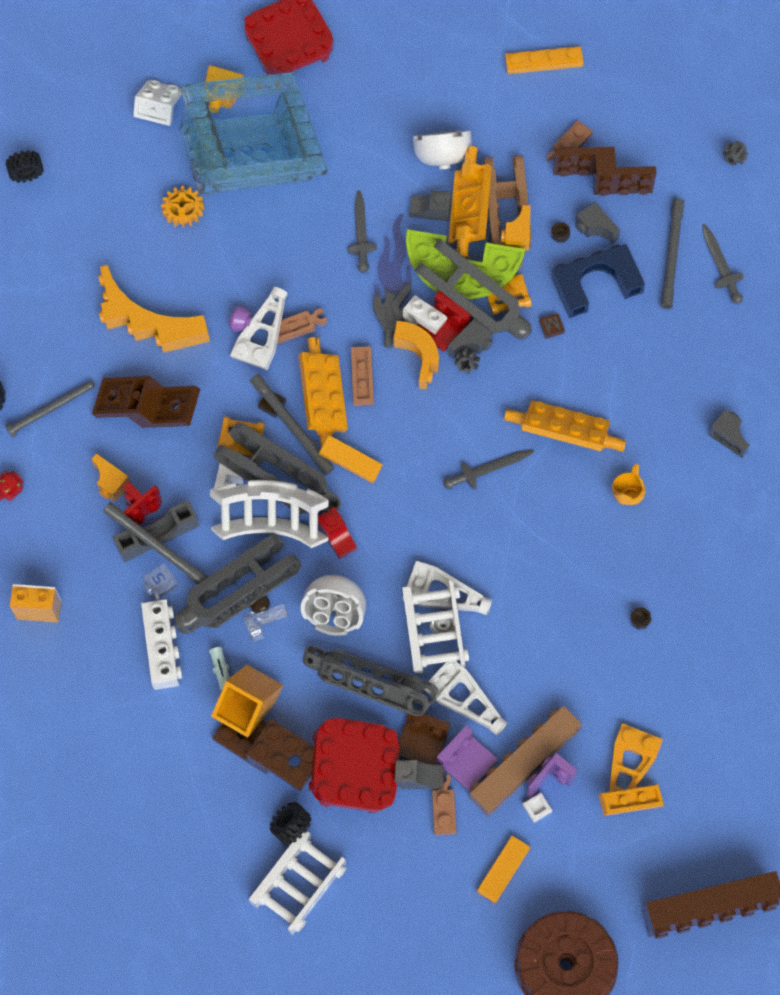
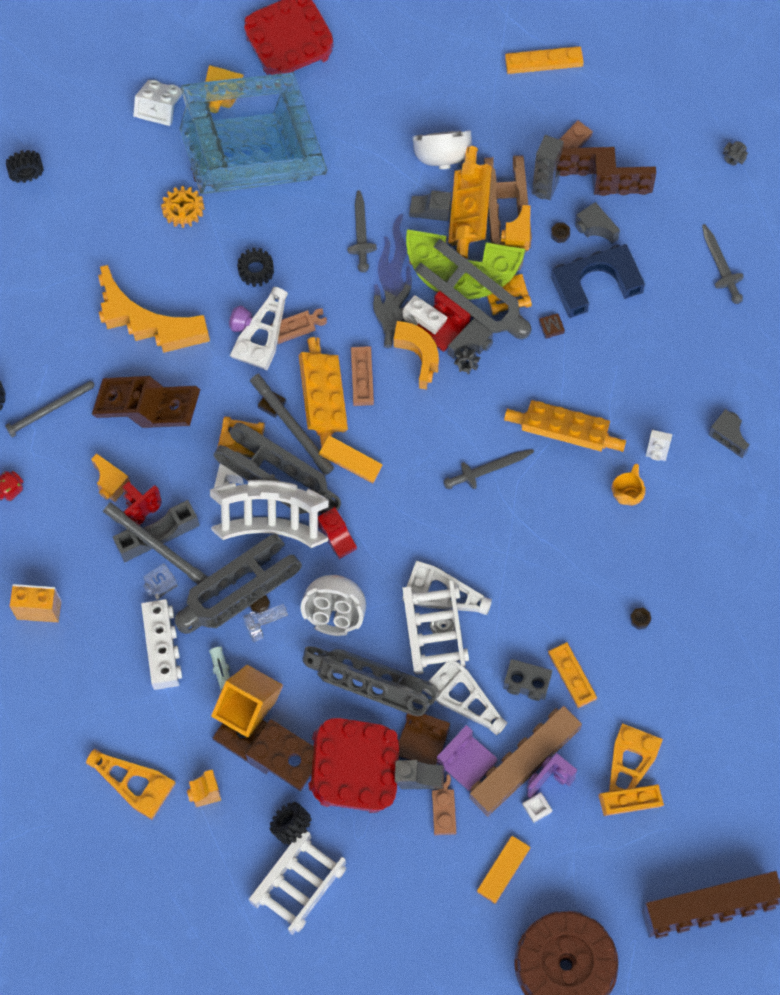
(154, 794): none -> light orange plate
(204, 790): none -> light orange arch
(258, 277): none -> black tyre
(529, 674): none -> dark grey brick
(546, 162): none -> dark grey arch
(572, 675): none -> light orange tile
(658, 445): none -> white plate
(668, 290): dark grey piece -> none

